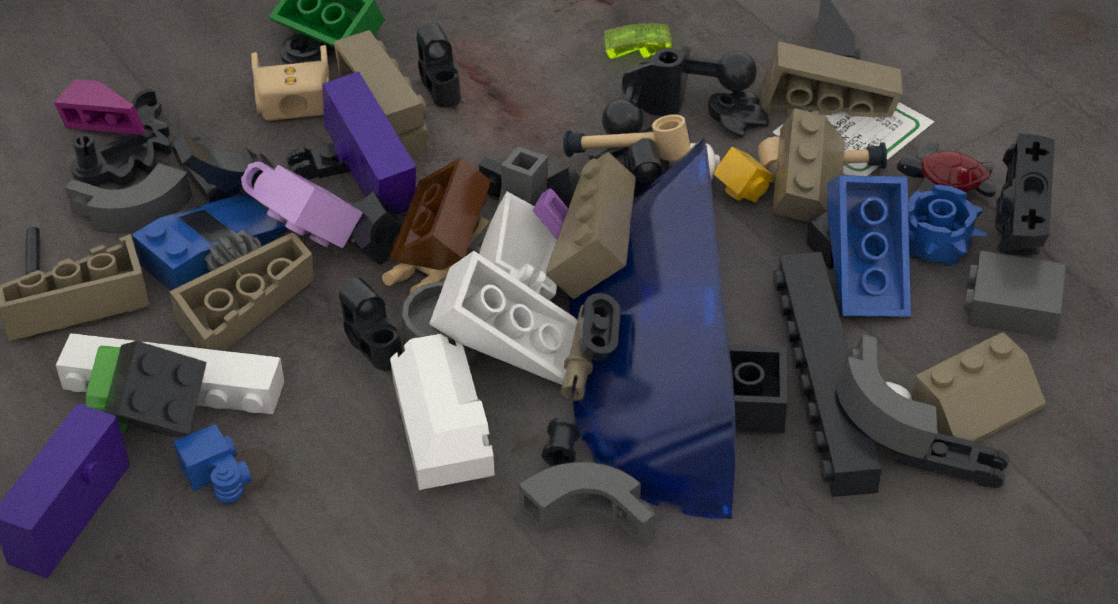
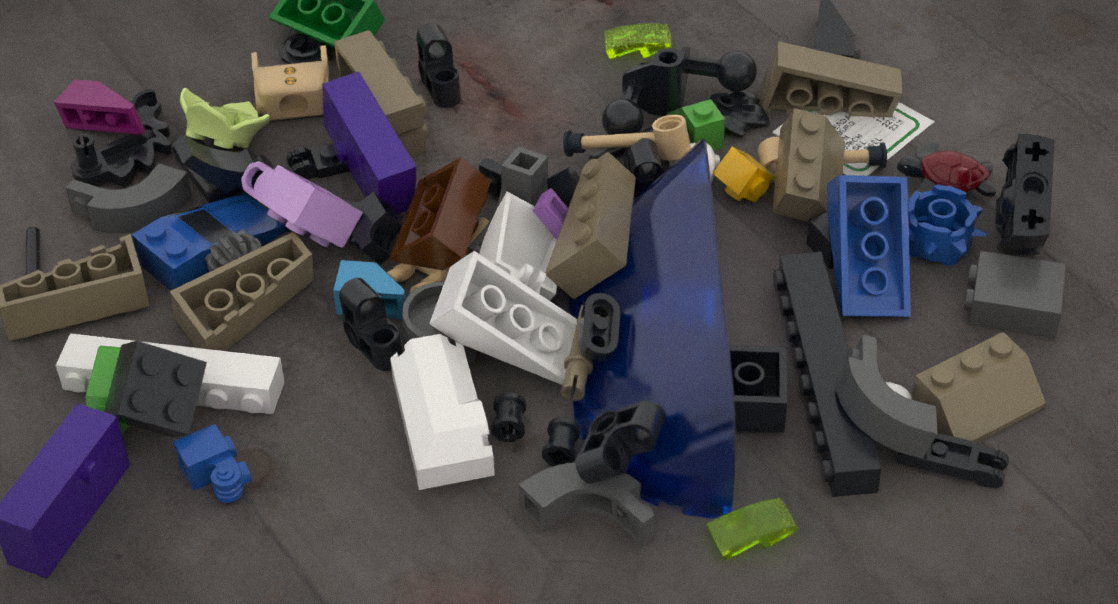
(228, 125): none -> yellowish green brick
(378, 279): none -> dark azure slope
(511, 417): none -> black bush
(616, 438): none -> black piece
(705, 122): none -> bright green slope
(745, 527): none -> clear neon green slope

